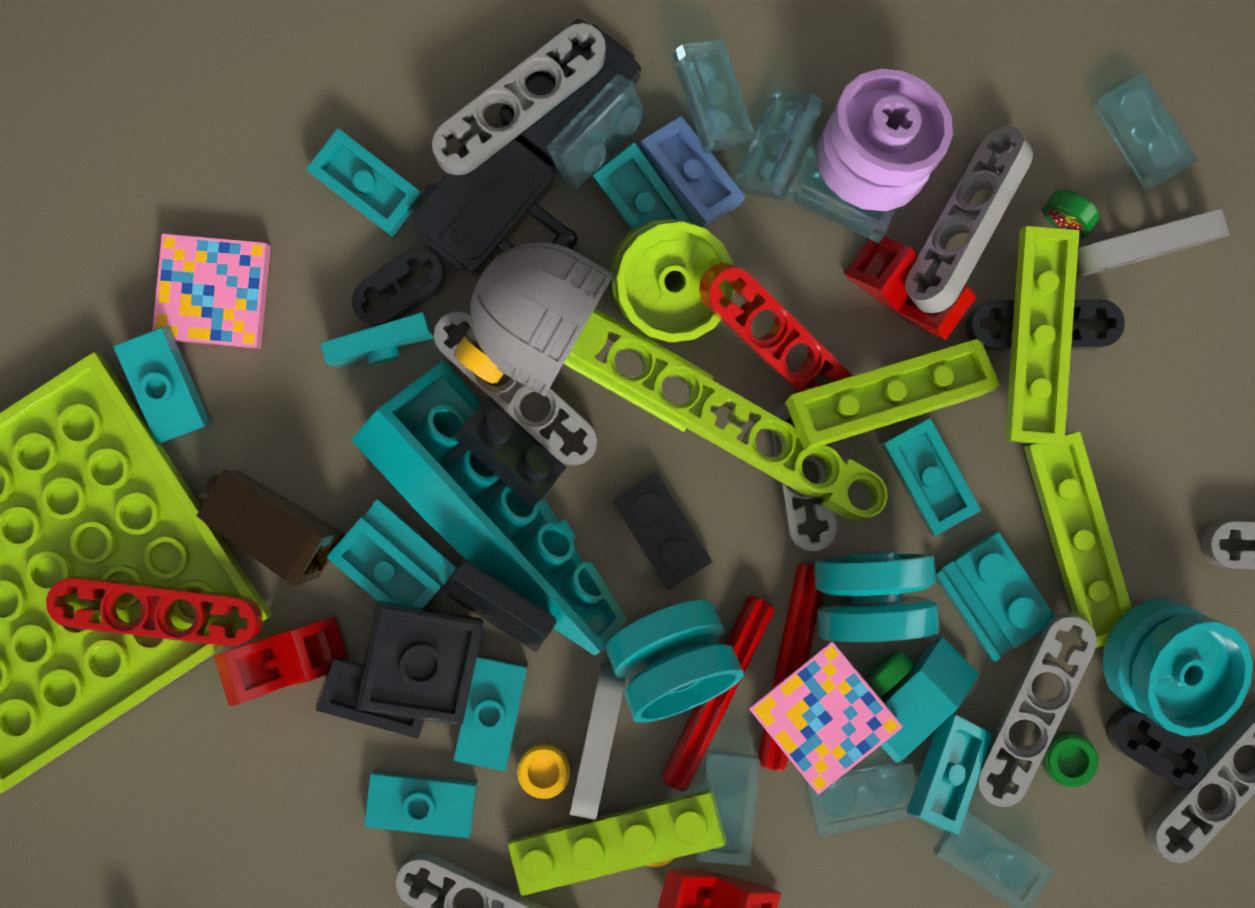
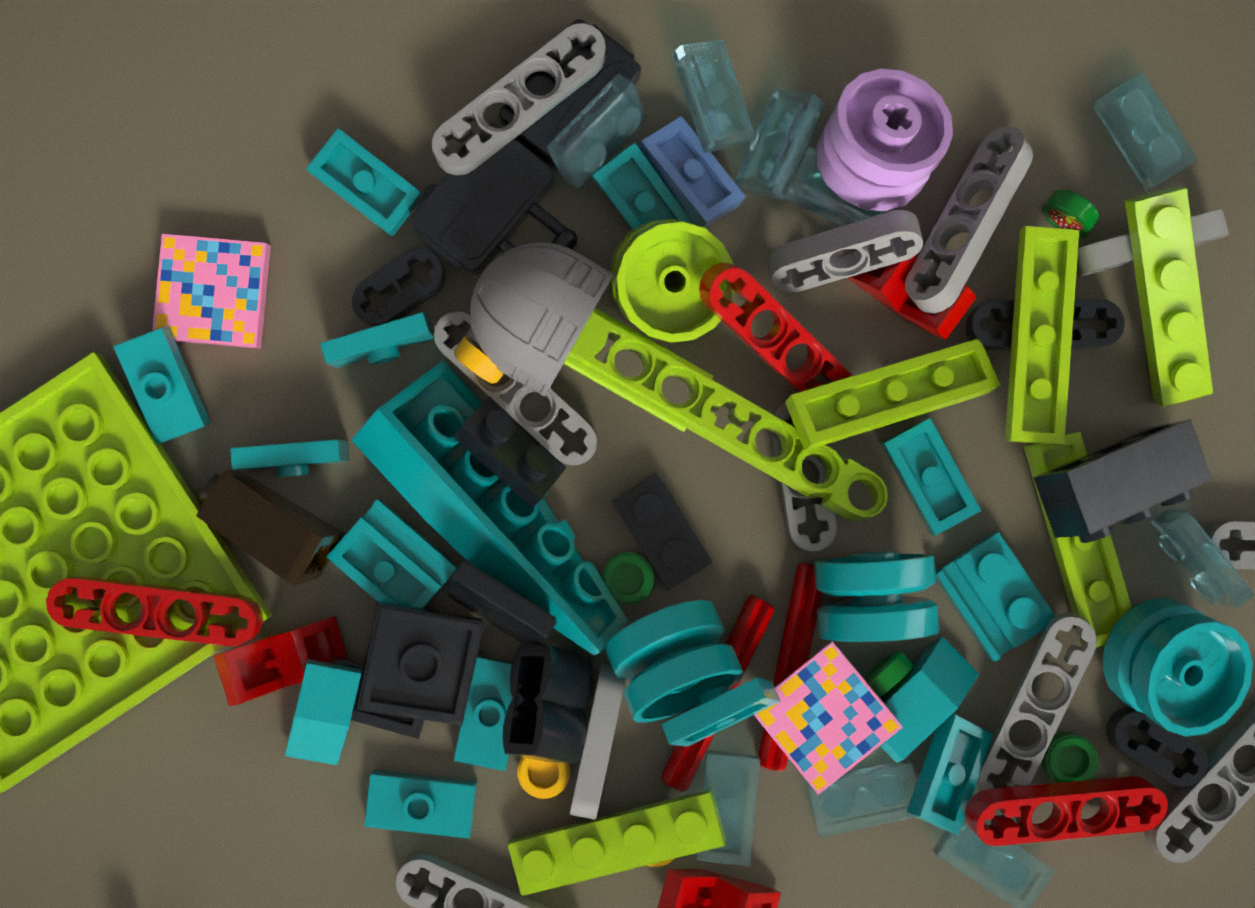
(290, 458): none -> teal plate
(323, 712): none -> teal slope
(547, 704): none -> black brick
(628, 577): none -> green tile
(720, 710): none -> teal plate
(877, 242): none -> light grey beam
(1065, 818): none -> red beam
(1123, 481): none -> black brick
(1169, 295): none -> lime plate
(1213, 574): none -> clear light blue plate

